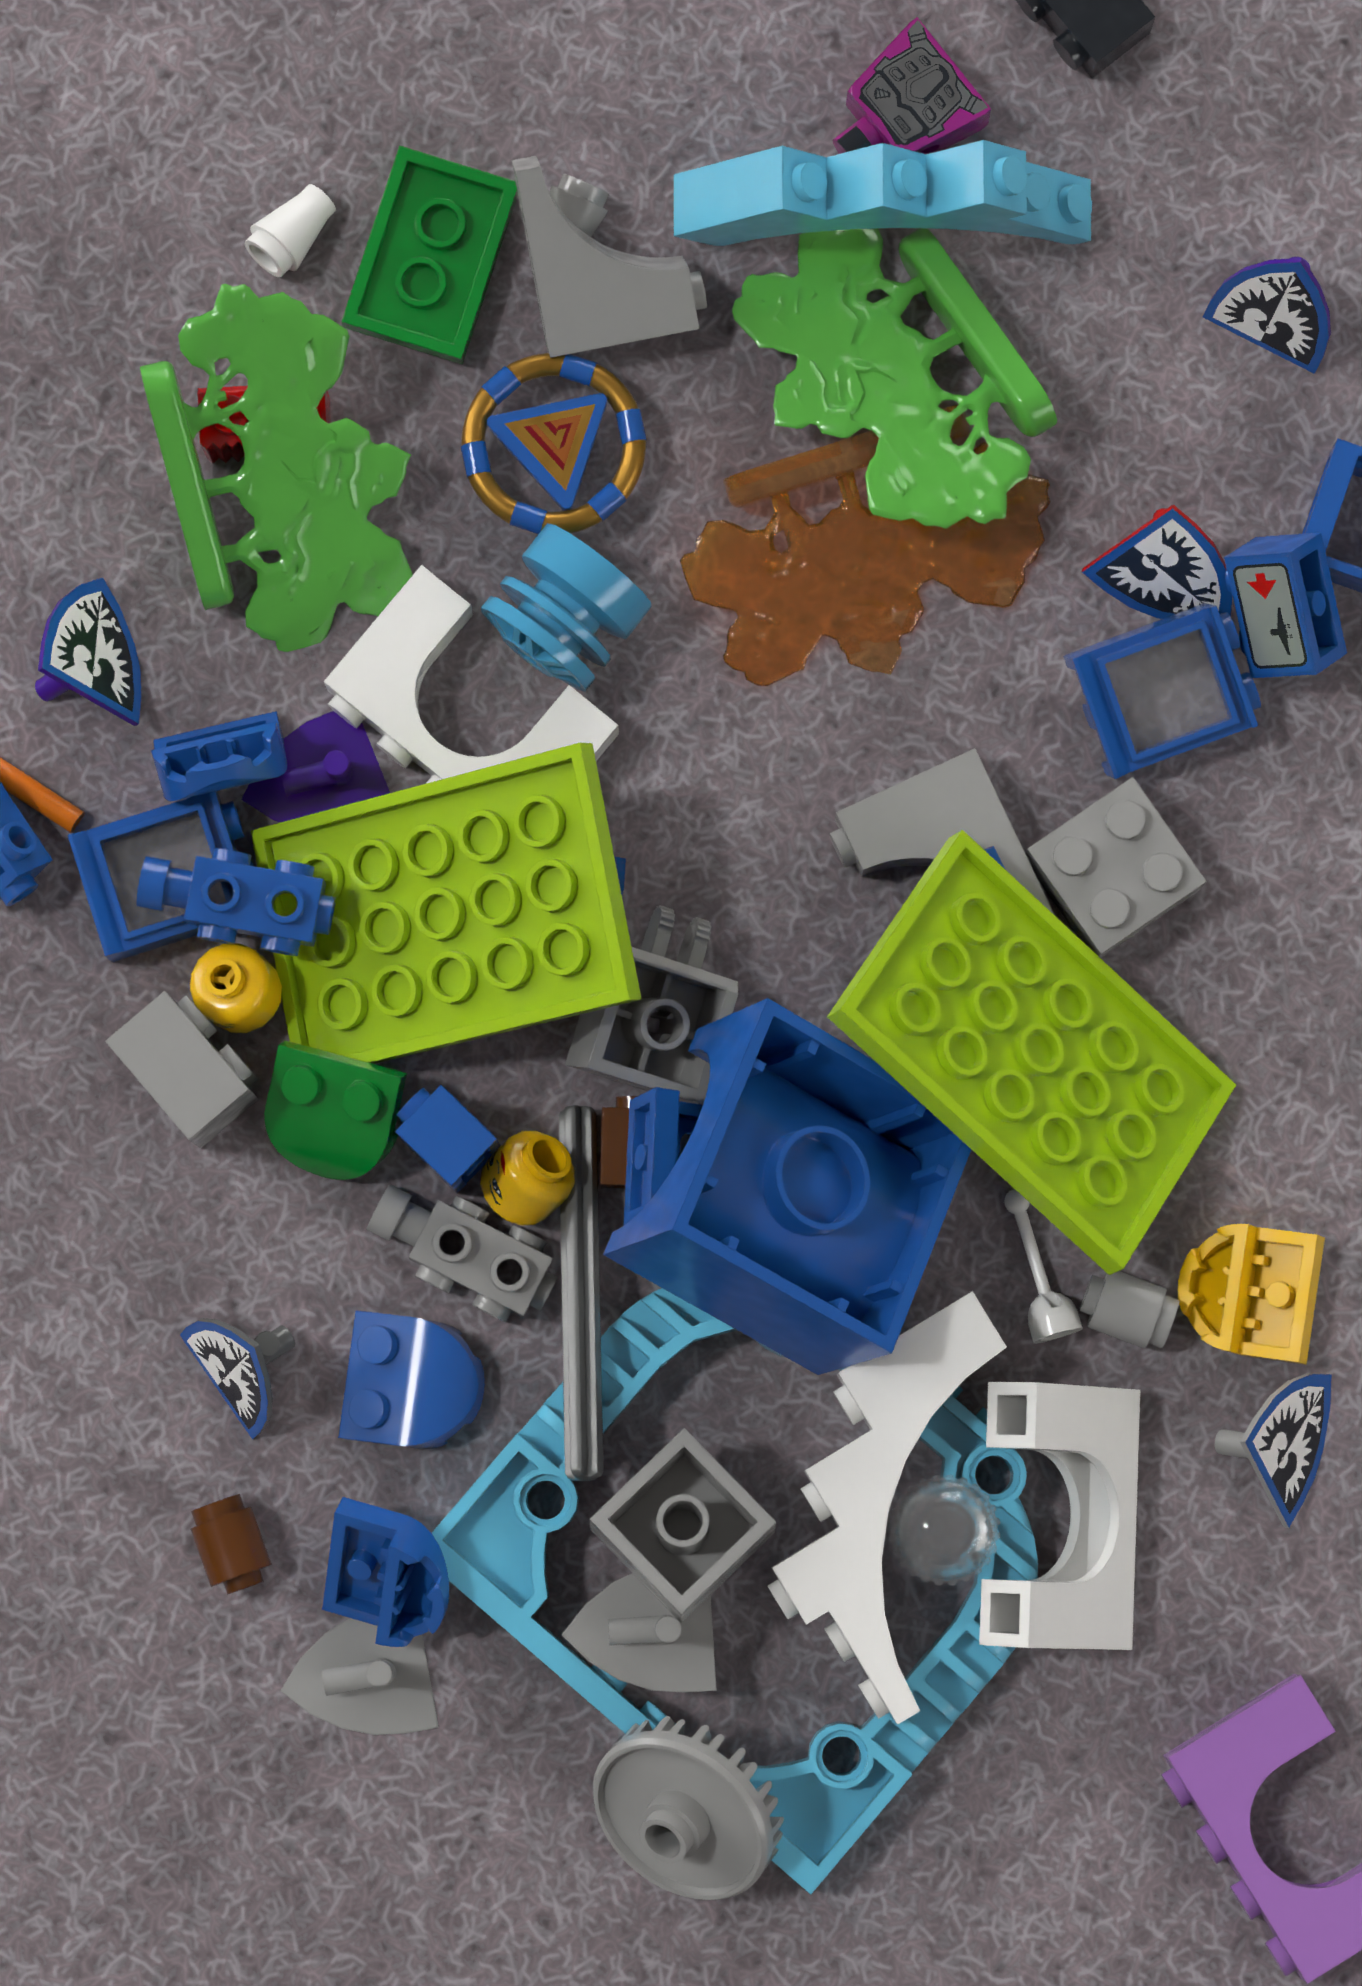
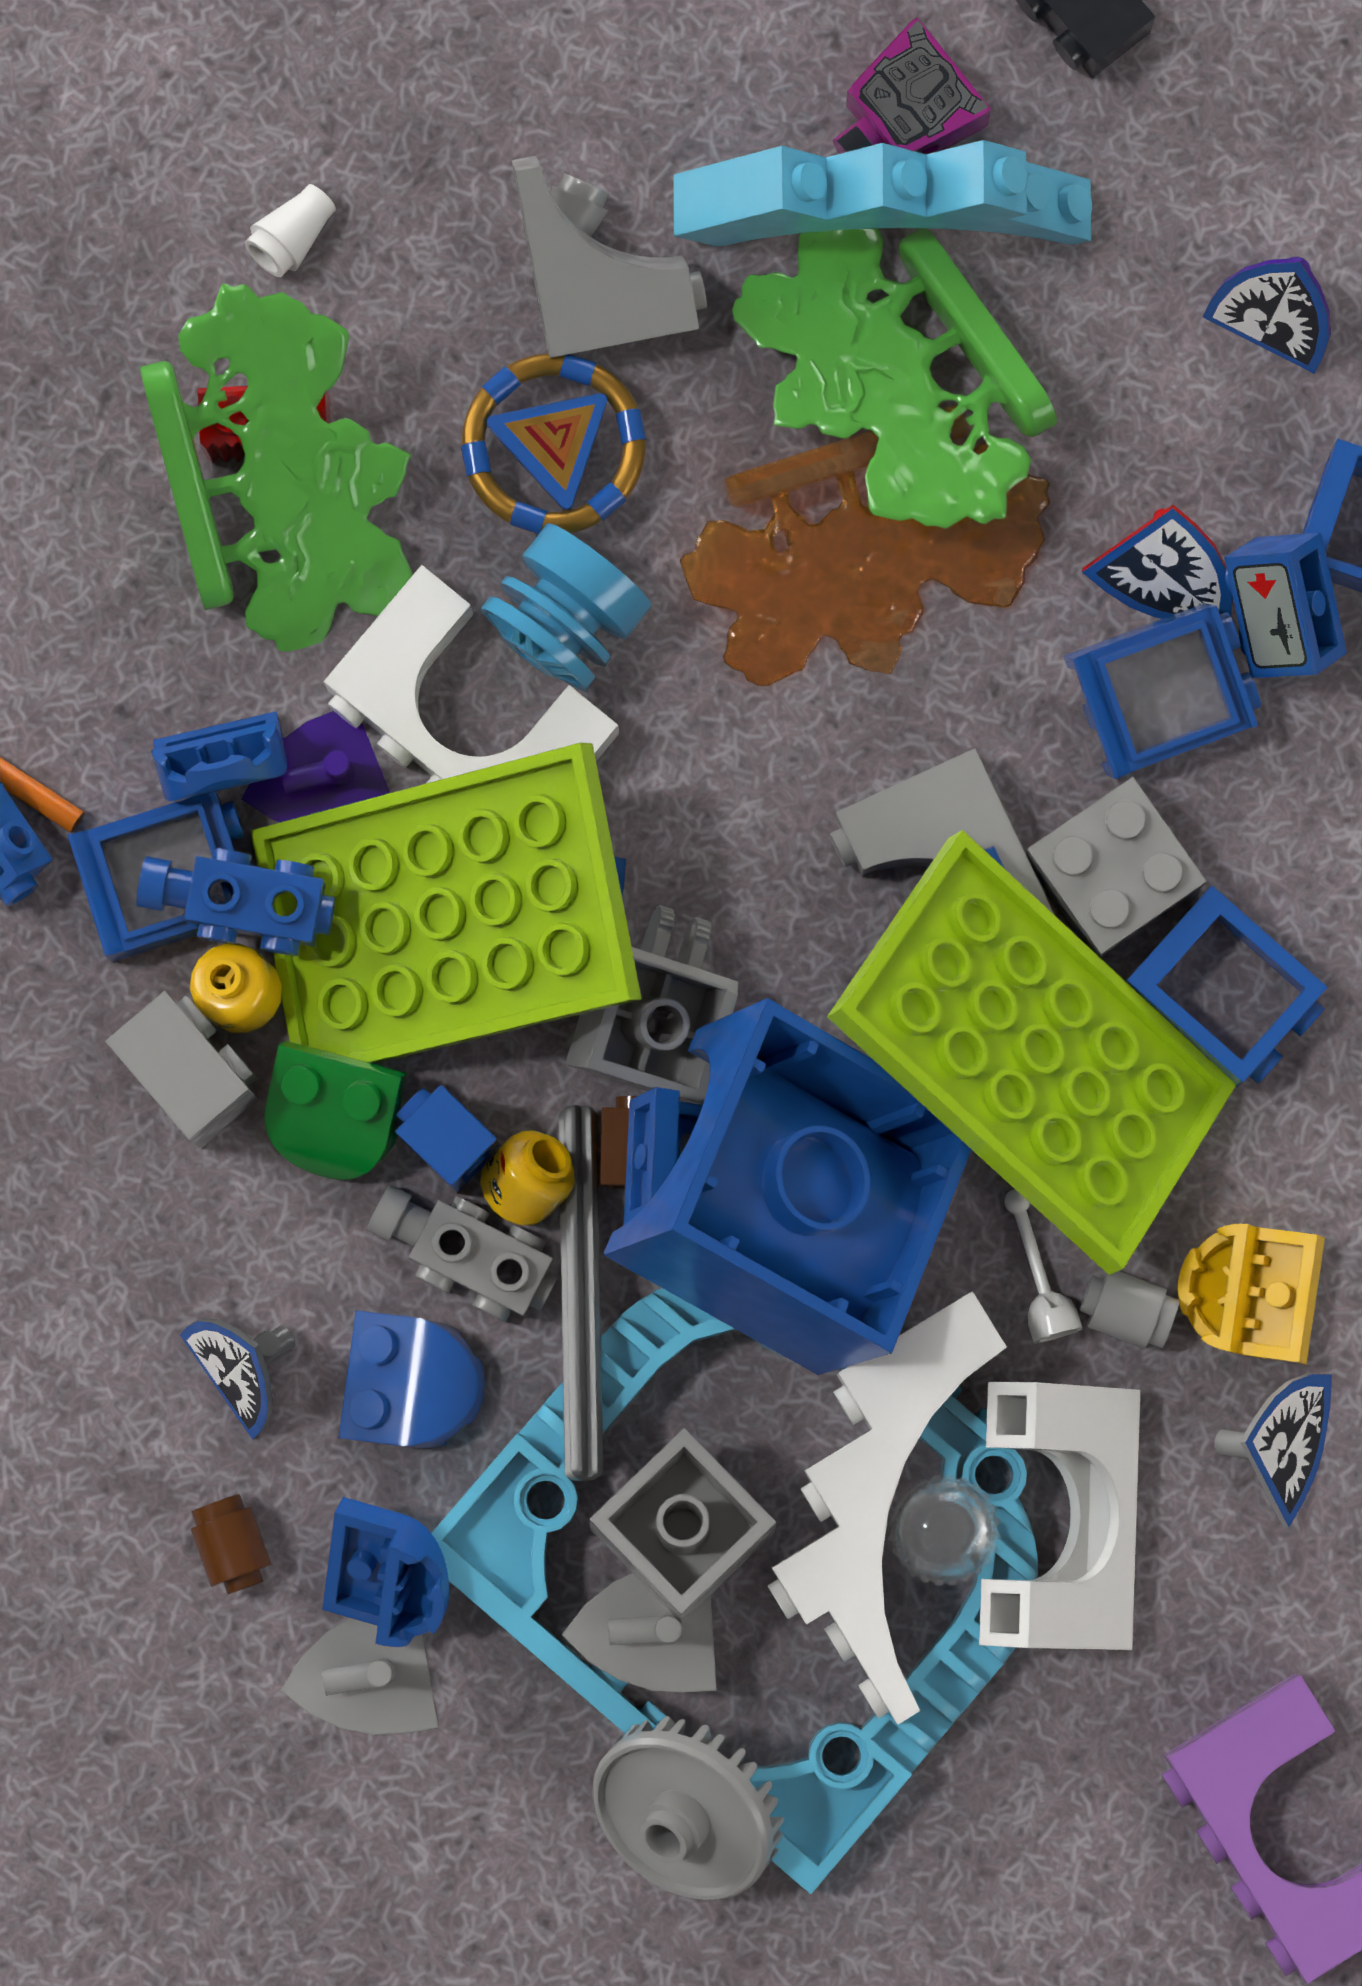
(91, 652): shield -> none
(430, 255): green plate -> none
(1182, 937): none -> blue window

